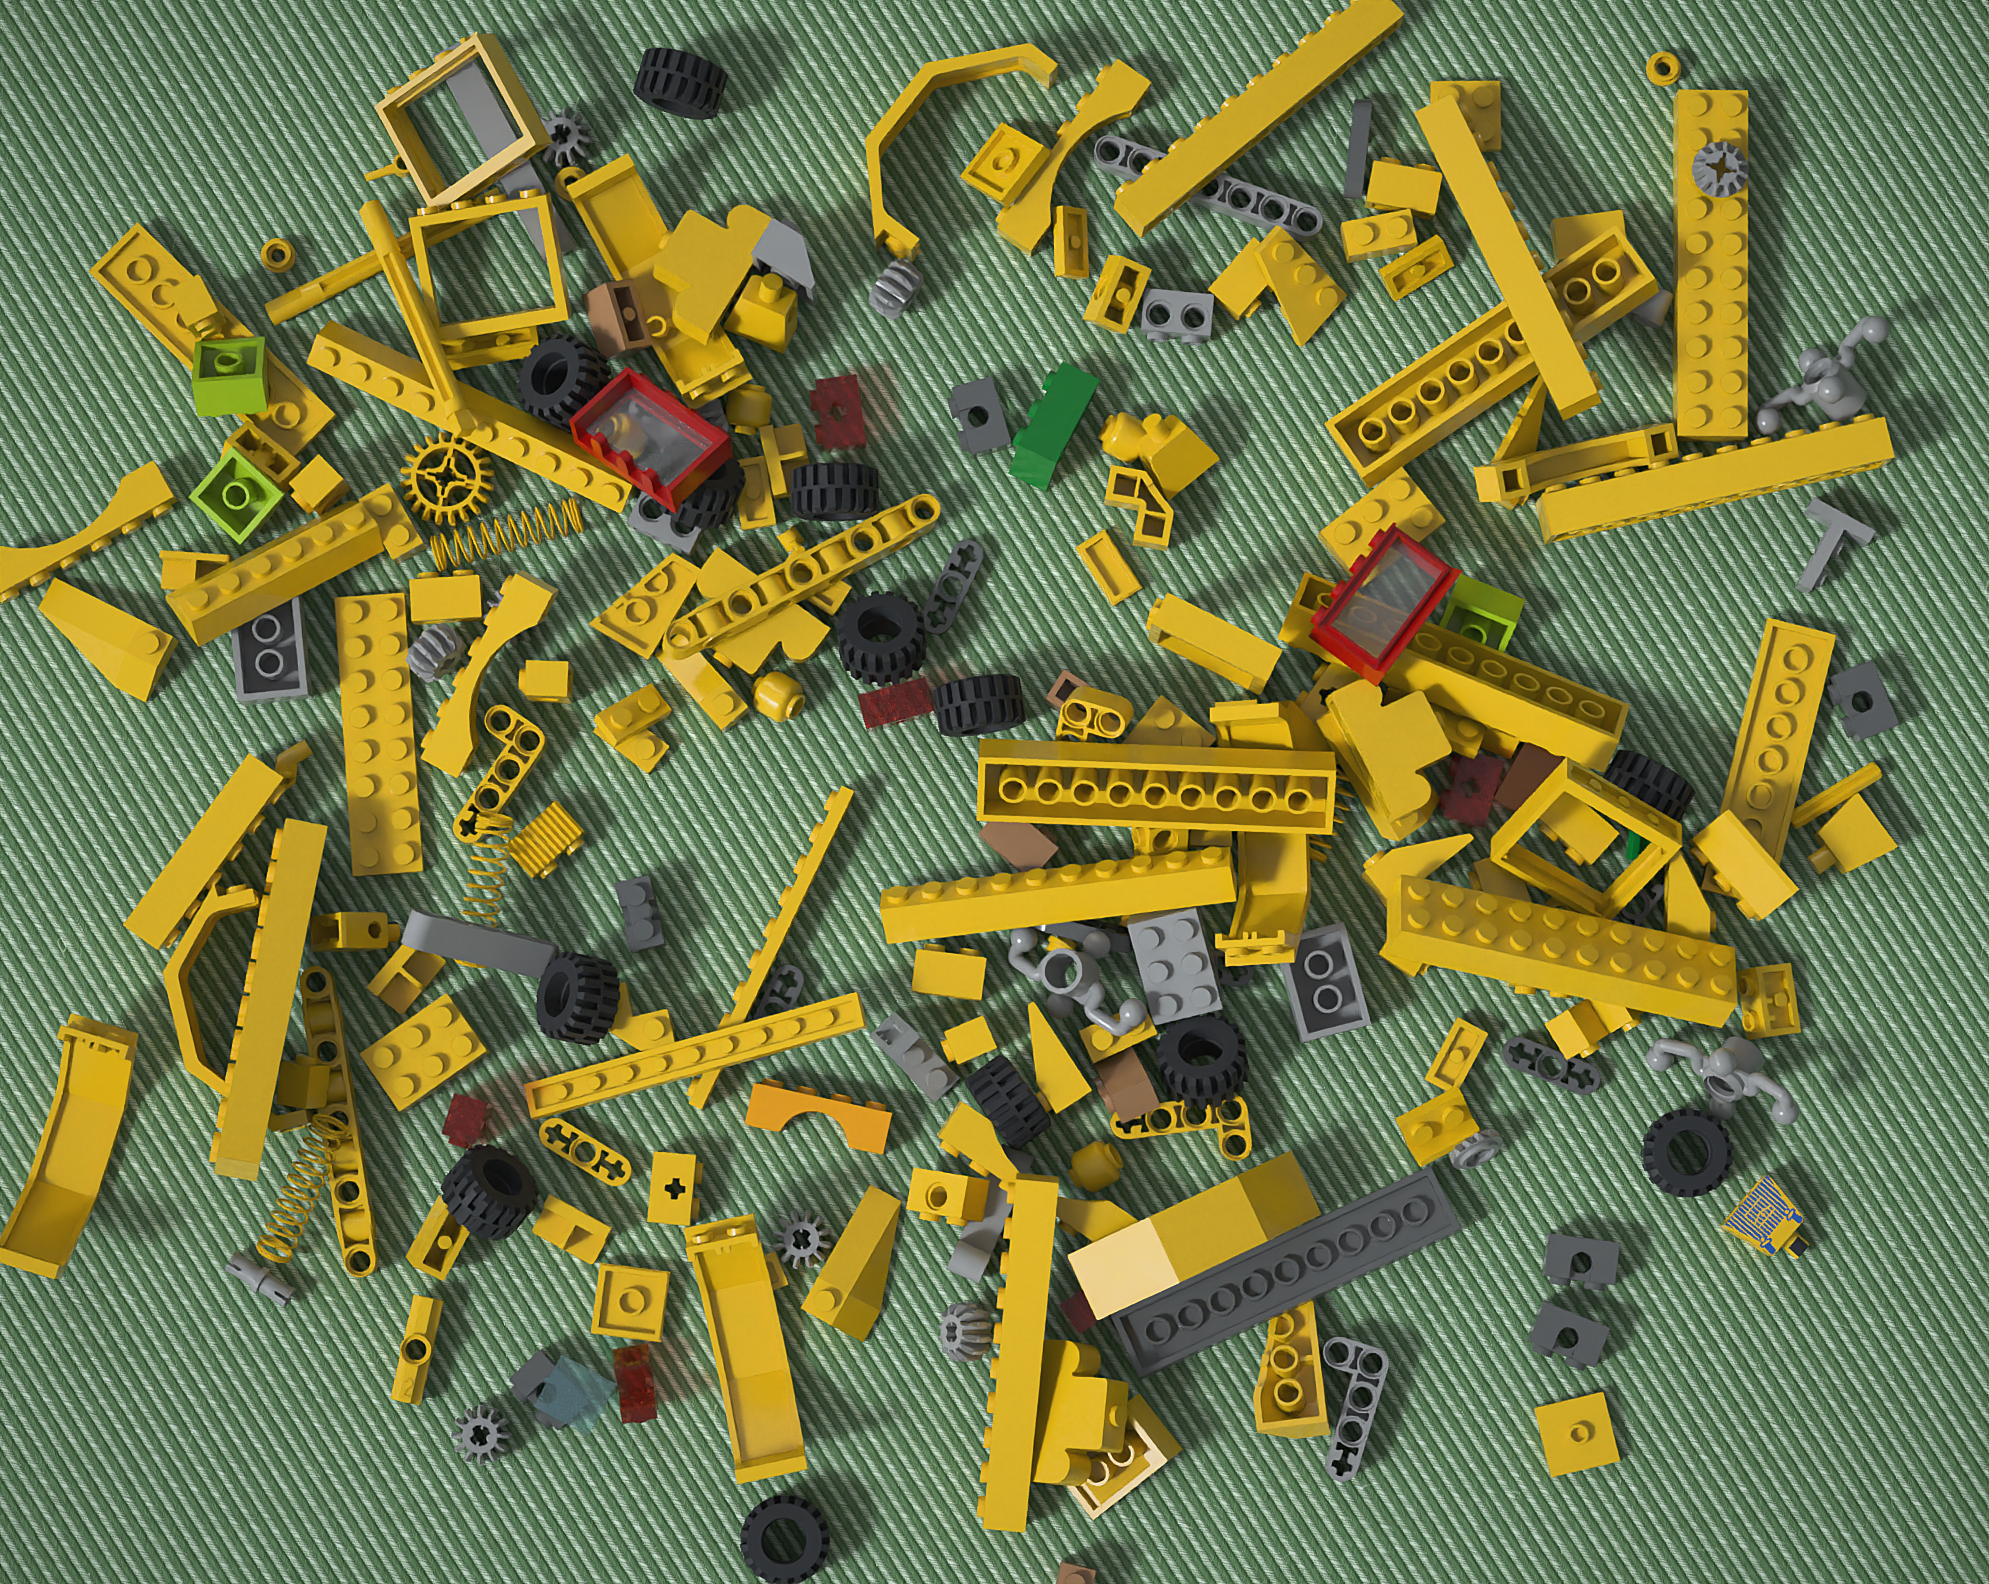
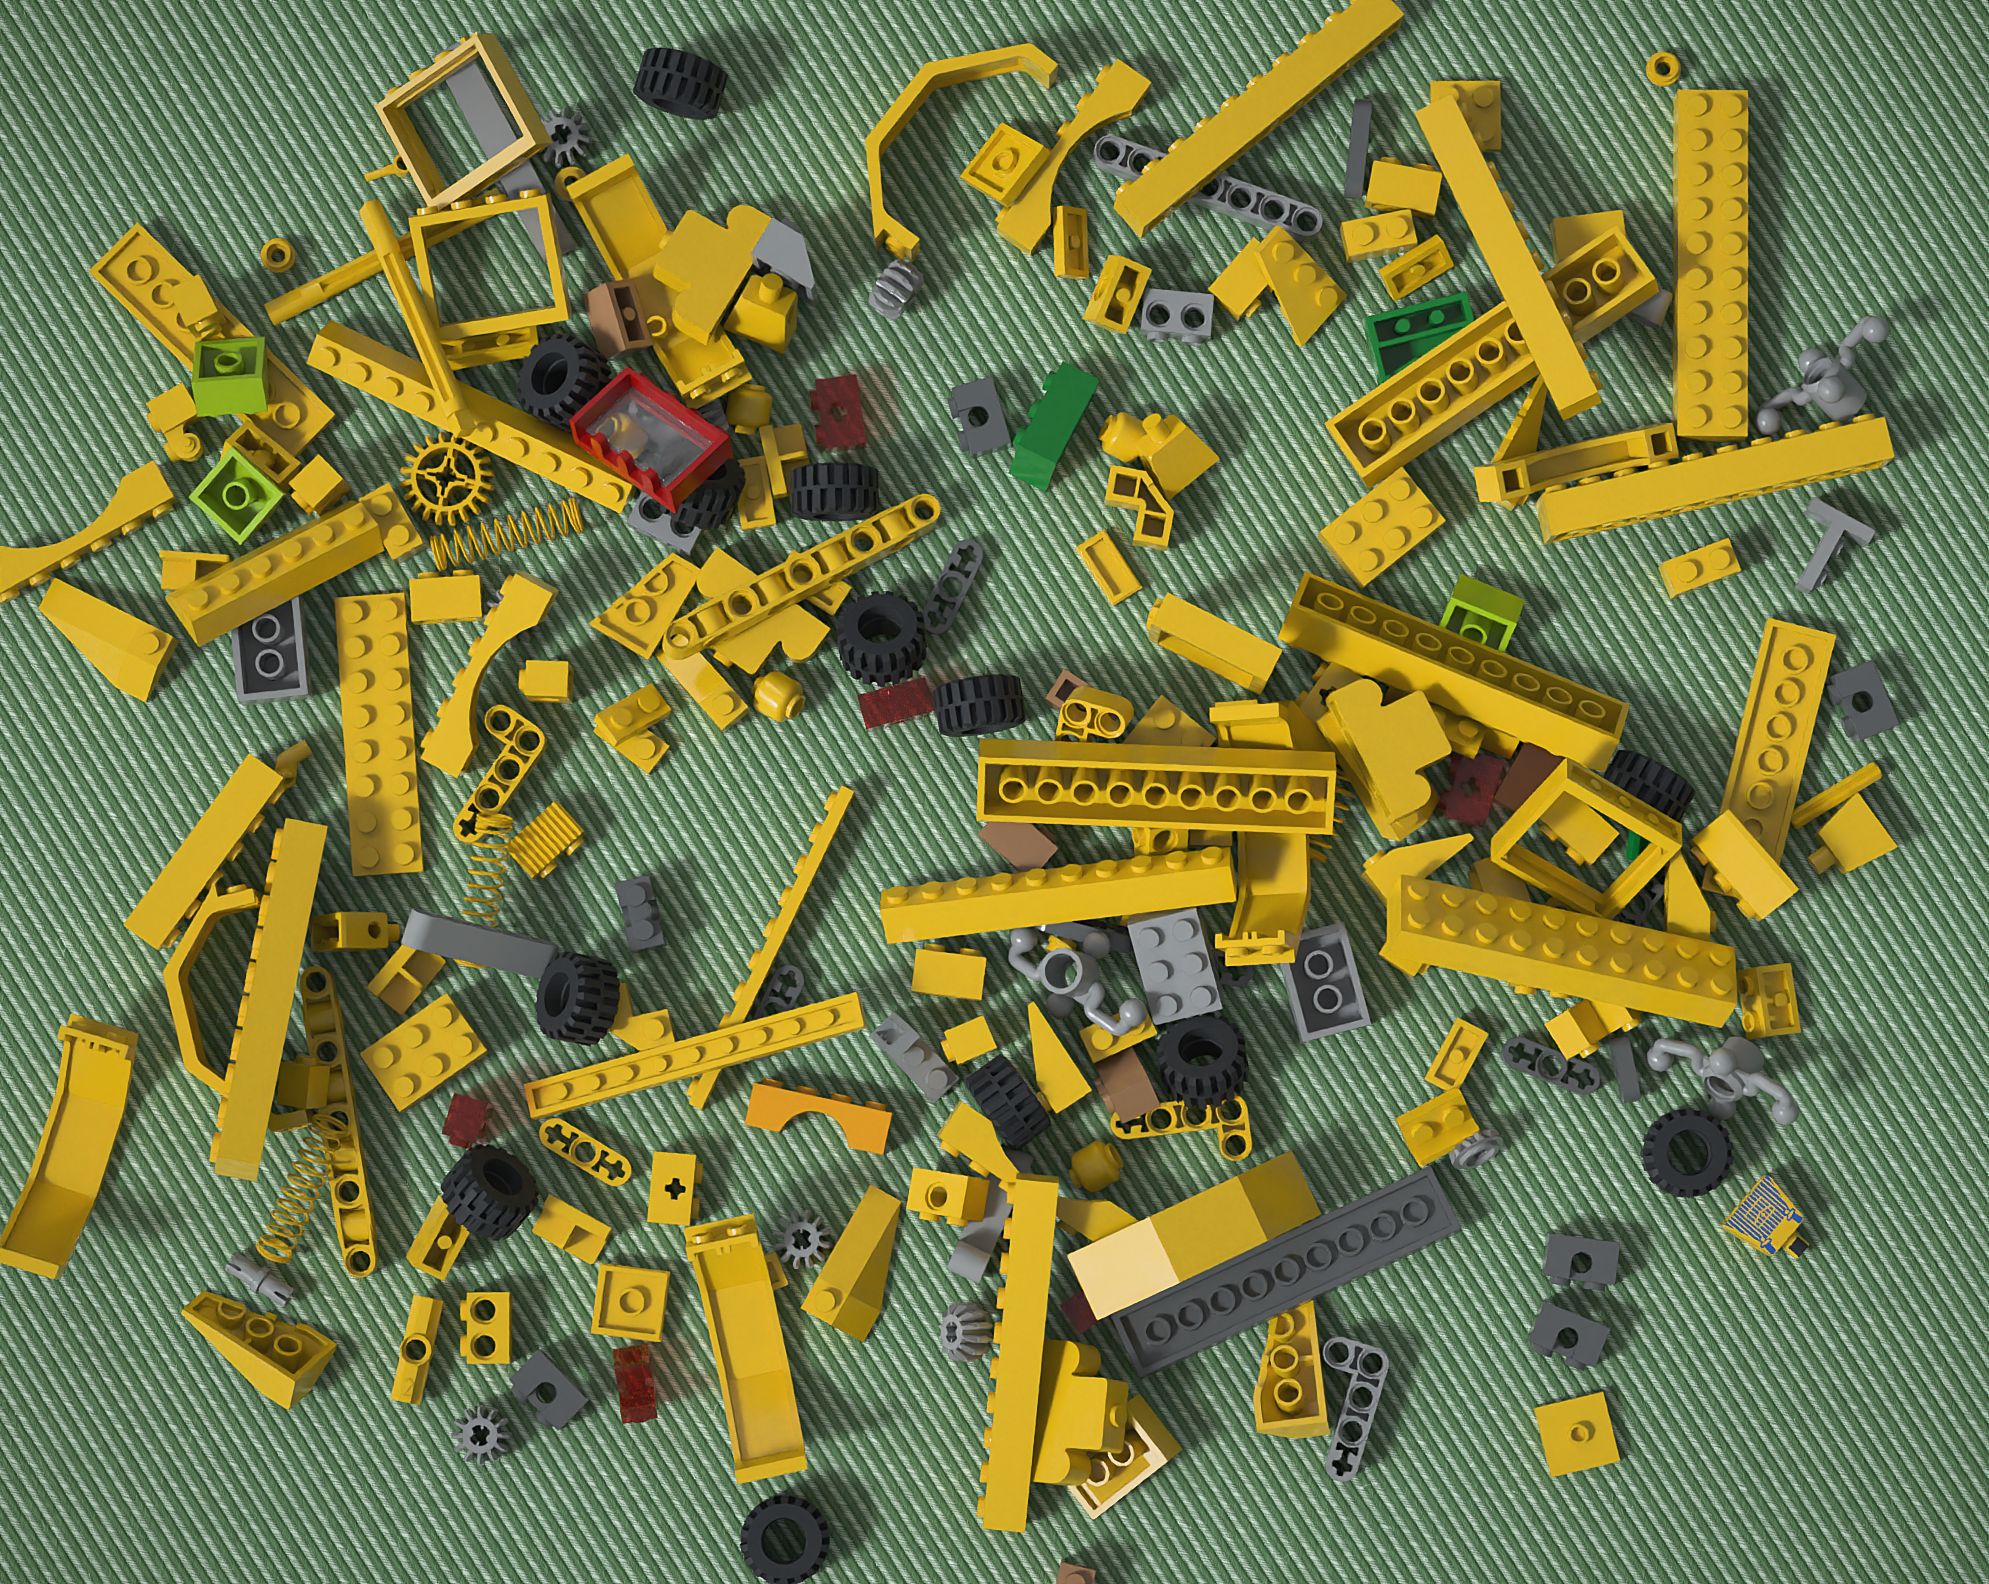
(173, 415): none -> yellow brick
(270, 1354): none -> yellow wedge
(435, 652): light grey gear -> none
(497, 1327): none -> yellow brick
(575, 1395): clear light blue piece -> none
(792, 540): yellow hand -> none
(1382, 603): window -> none
(1410, 332): none -> green wedge
(1624, 1069): none -> dark grey beam
(1699, 568): none -> yellow brick
(1706, 177): light grey gear -> none

